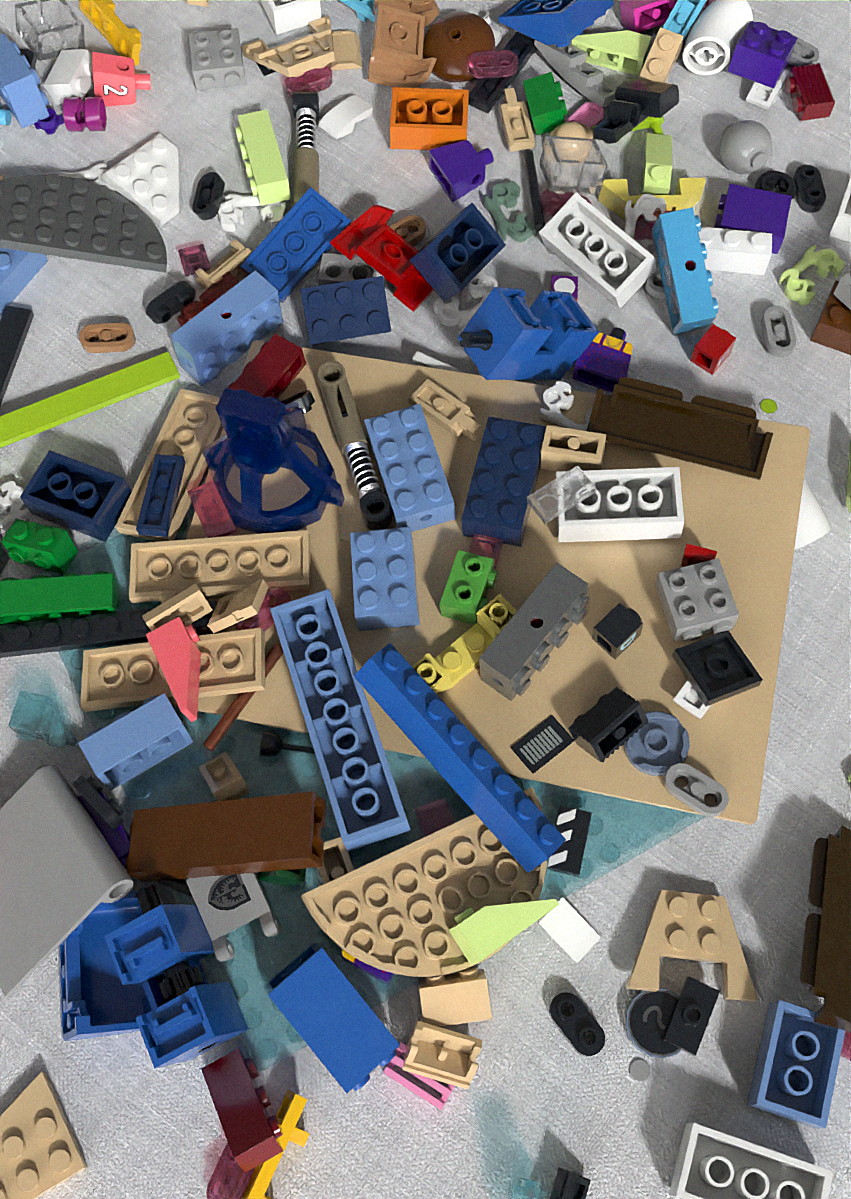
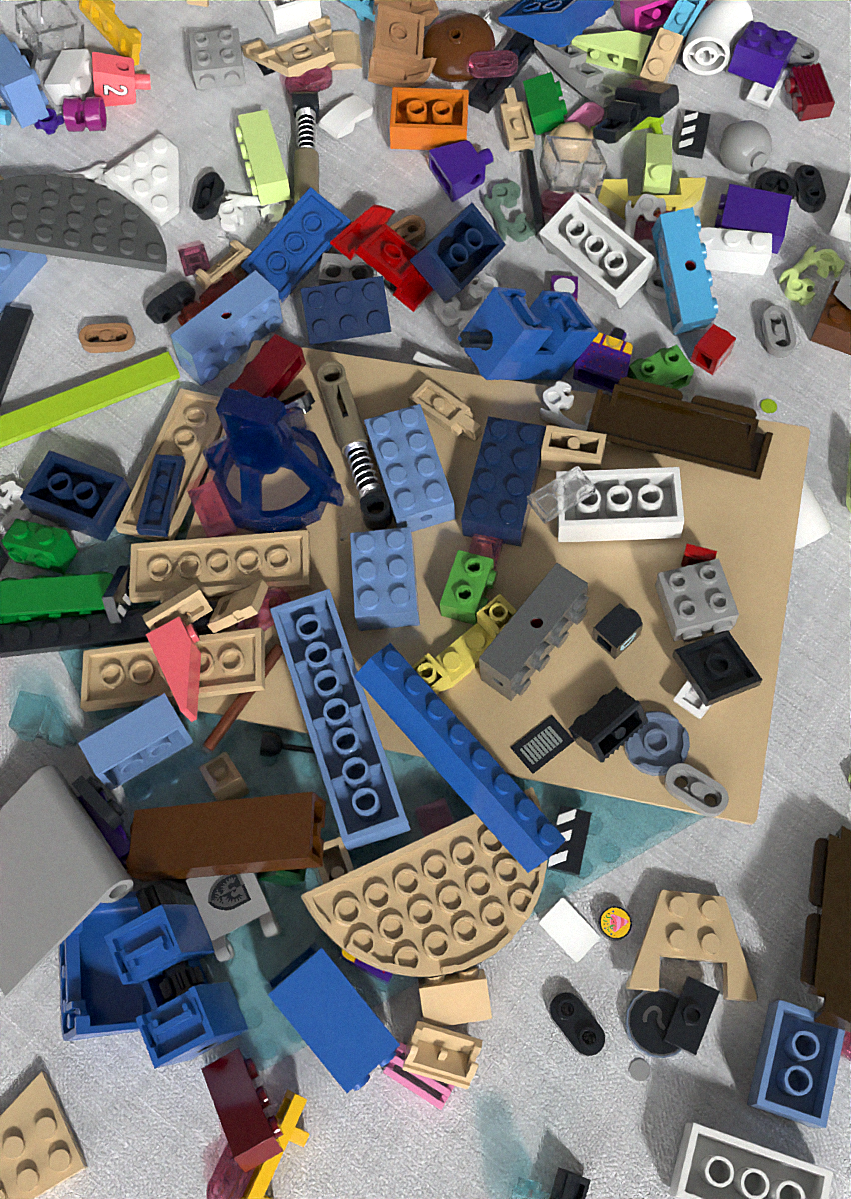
(116, 596): none -> black tile
(493, 926): yellowish green slope -> none
(614, 923): none -> tile
(665, 368): none -> bright green brick
(693, 134): none -> black tile

